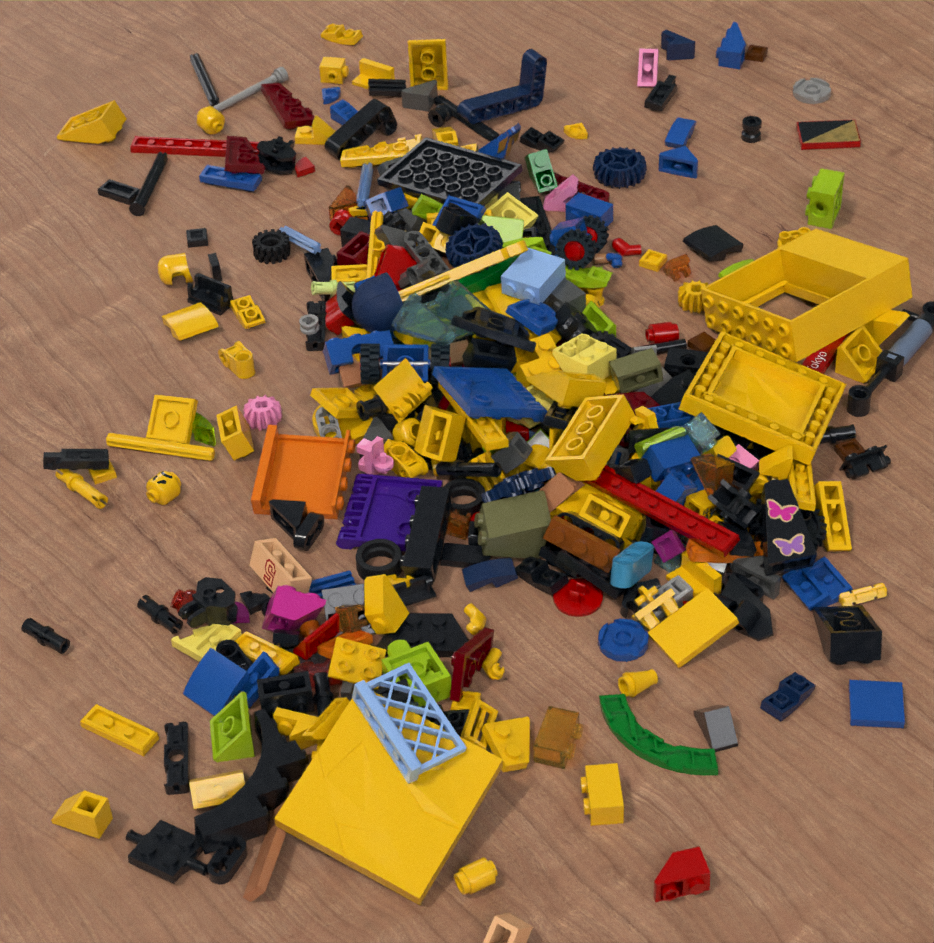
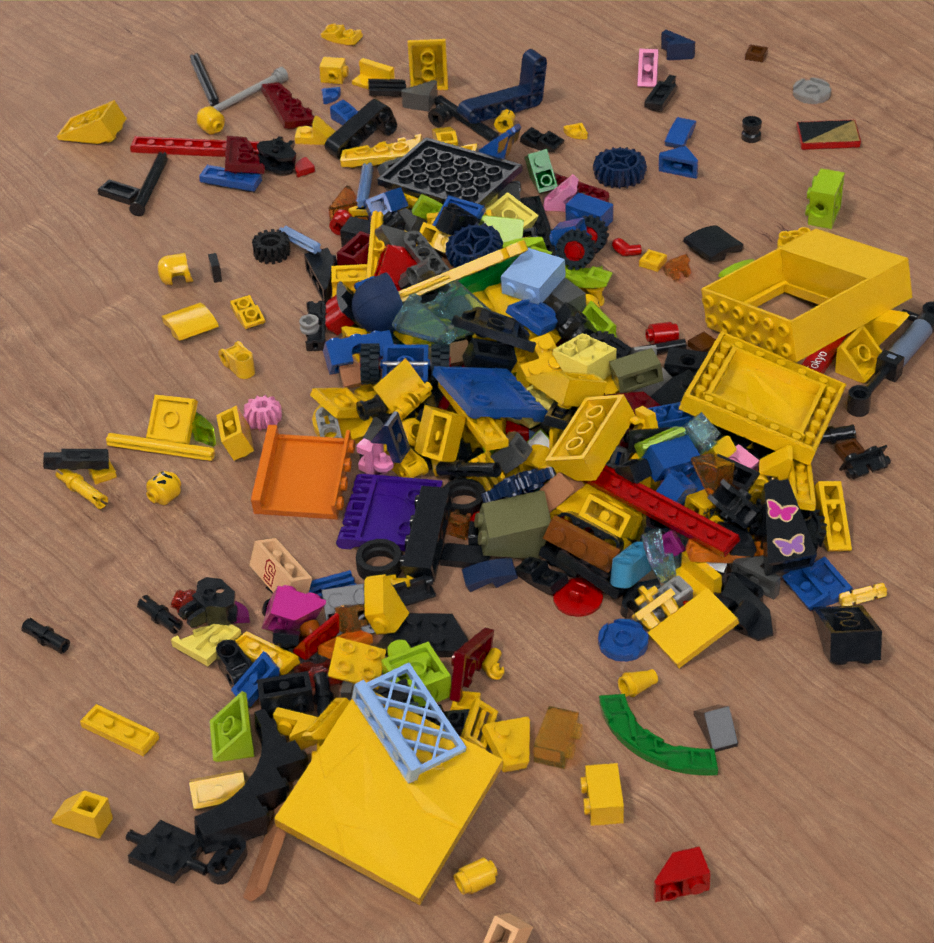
(177, 771): black piece -> none
(197, 237): black tile -> none
(211, 293): black hinge -> none
(215, 682): blue slope -> none
(253, 601): black tile -> none
(288, 515): black slope -> none
(308, 531): black beam -> none
(329, 288): yellowish green pin -> none
(394, 437): none -> dark blue slope
(476, 617): yellow arm -> none
(500, 121): none -> yellow bush
(614, 258): arm -> none
(660, 562): none -> clear light blue slope
(691, 297): yellow gear -> none
(732, 48): blue slope -> none
(788, 697): dark blue slope -> none
(876, 704): blue tile -> none

